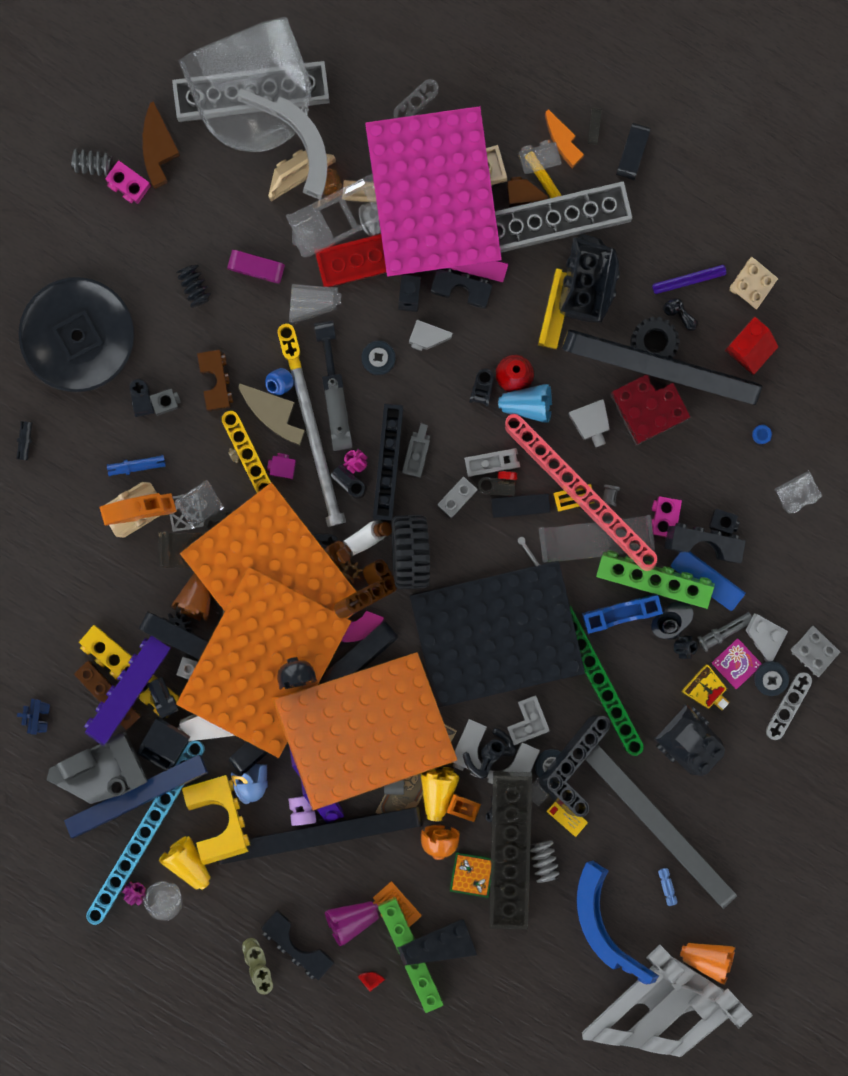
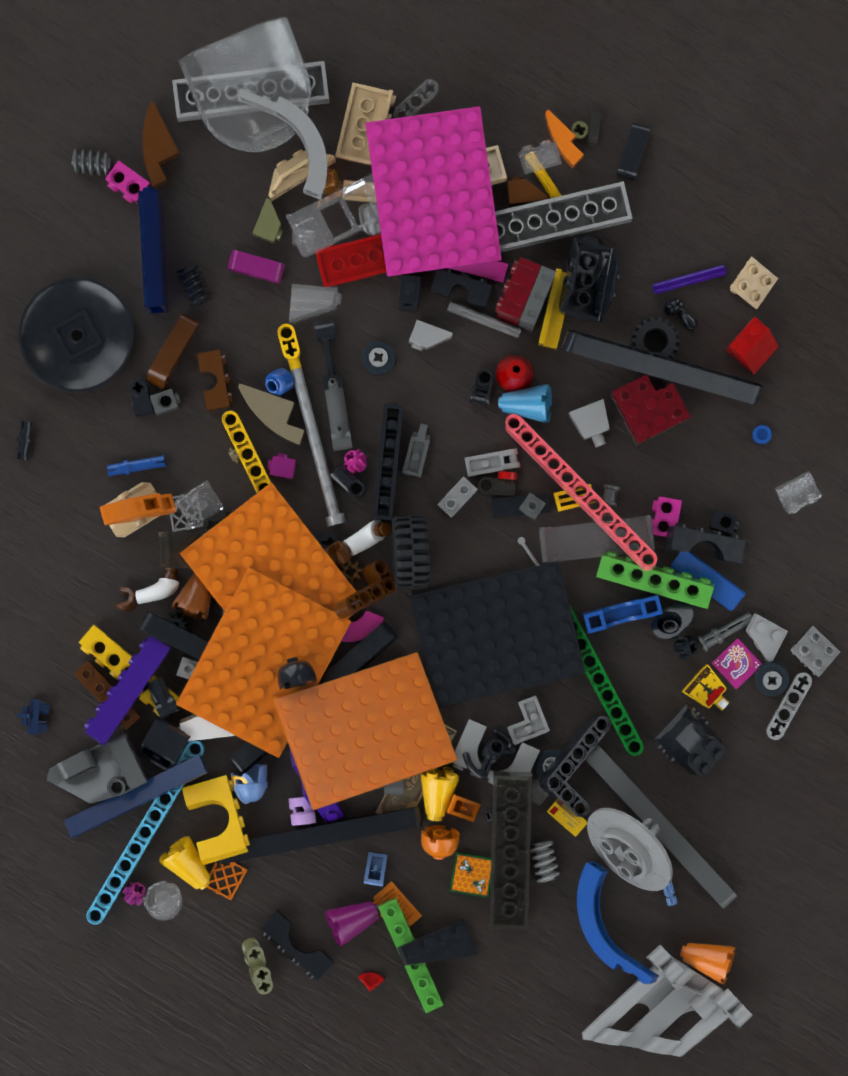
(153, 251): none -> clear blue brick
(162, 589): none -> piece
(171, 351): none -> reddish brown beam
(218, 890): none -> orange window
(268, 225): none -> olive slope
(363, 106): none -> tan bracket
(375, 869): none -> medium blue slope
(480, 318): none -> light grey axle
(524, 293): none -> dark red piece
(532, 506): none -> dark grey brick
(582, 125): none -> olive bush
(630, 848): none -> light grey piece

